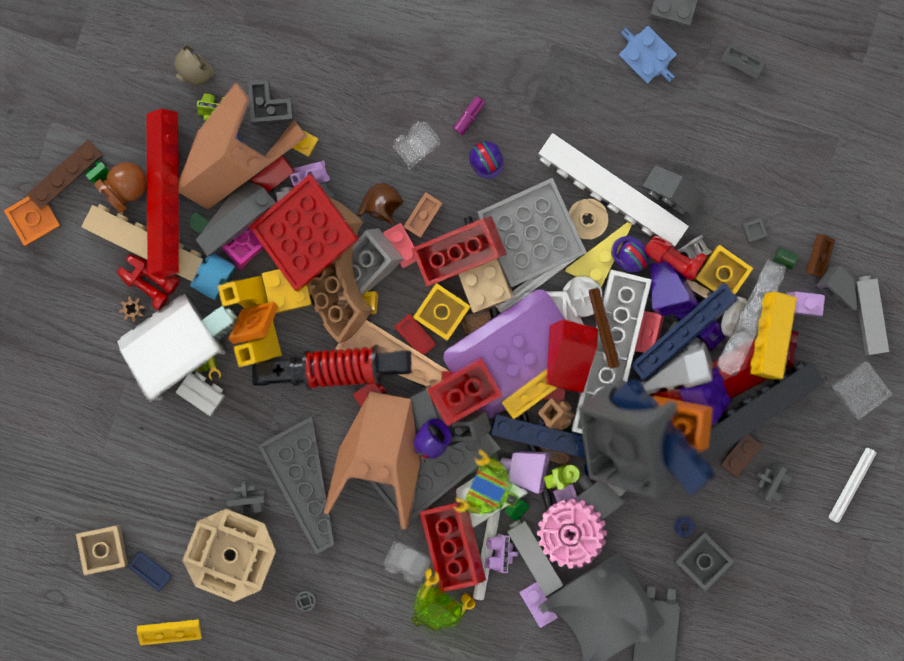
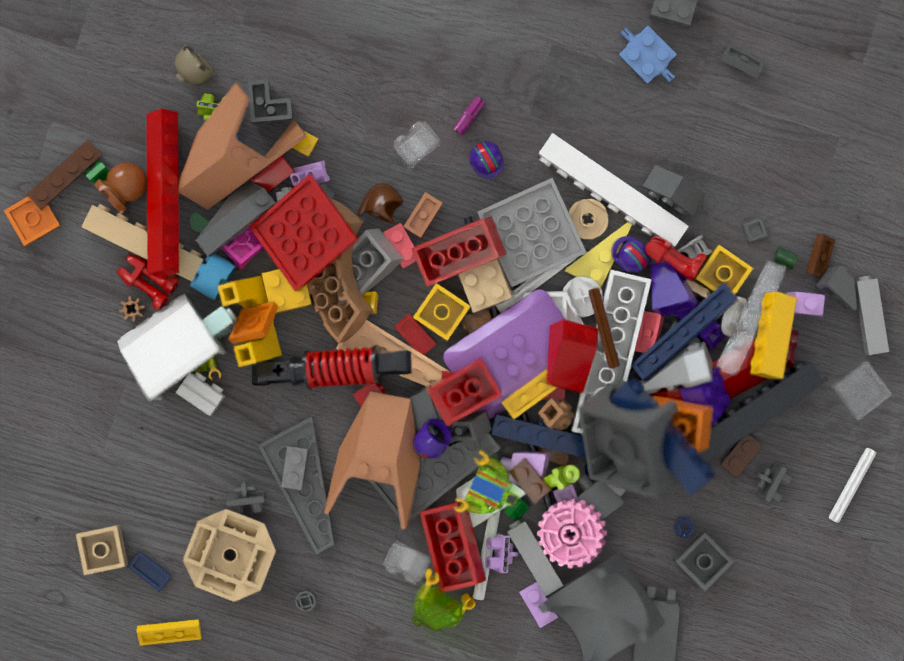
(294, 468): none -> flat silver plate
(530, 480): none -> reddish brown plate

